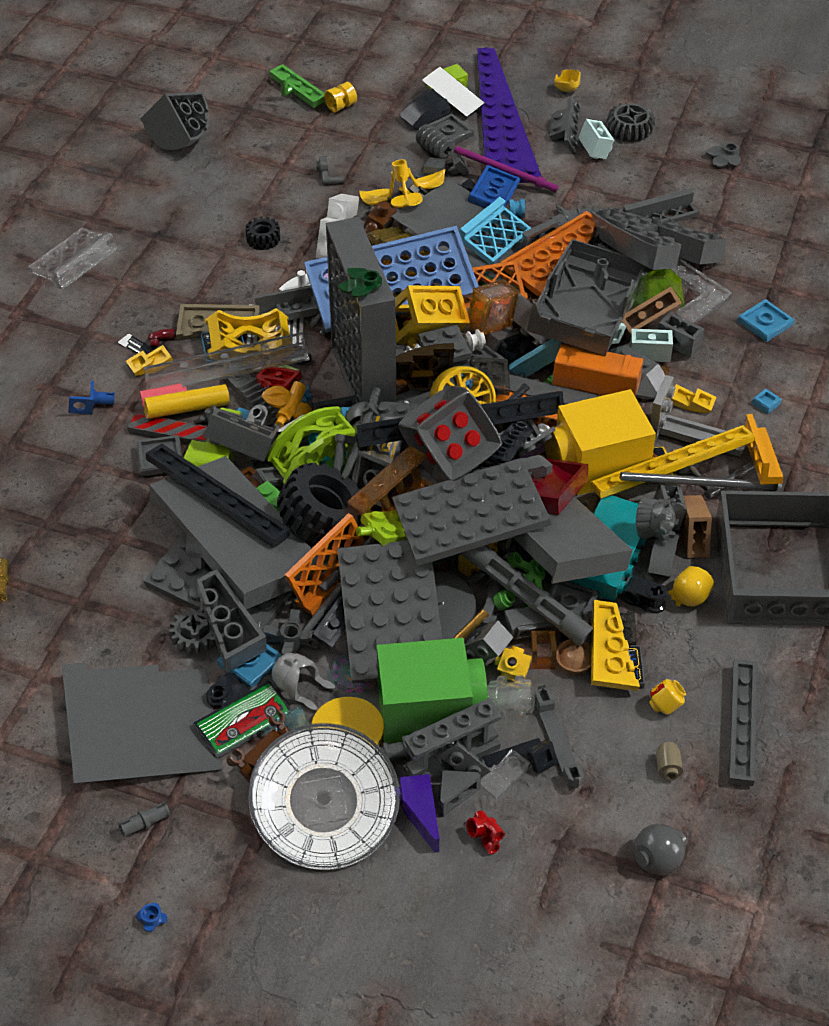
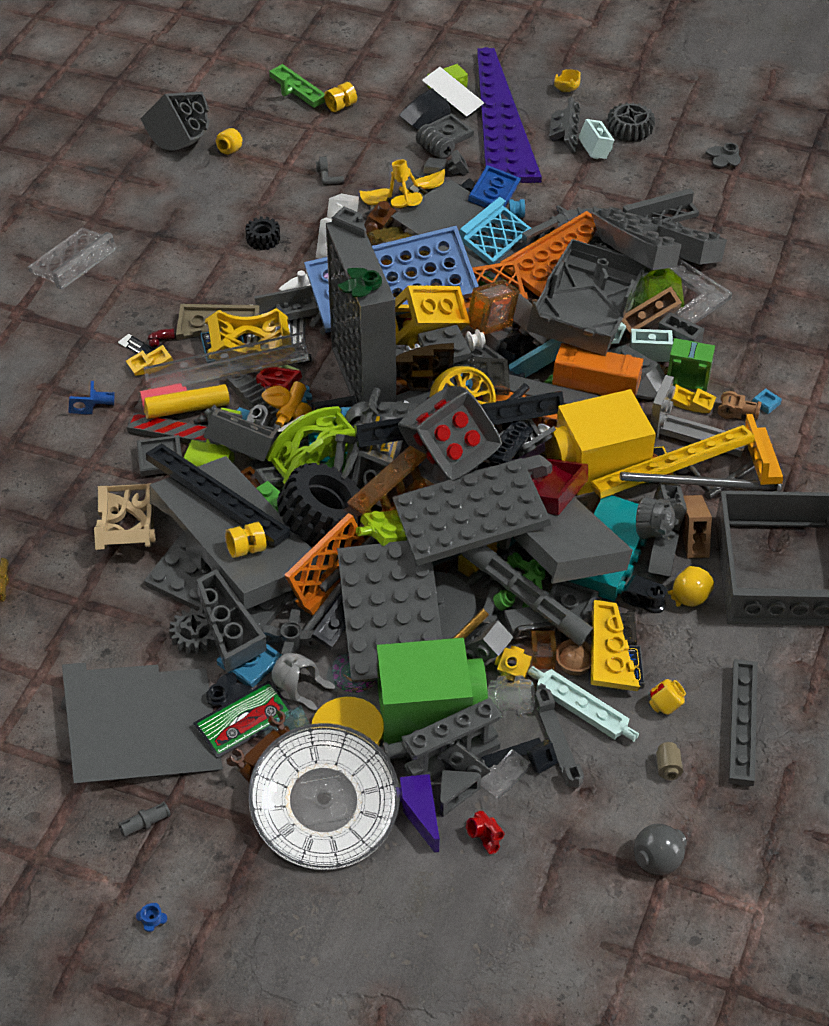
(109, 533): none -> tan fence
(228, 141): none -> yellow head
(249, 539): none -> yellow wheel
(350, 220): none -> dark grey tile
(539, 182): magenta bar -> none
(584, 704): none -> light aqua plate
(691, 364): none -> bright green container
(737, 406): none -> medium nougat connector
(765, 320): dark azure tile -> none

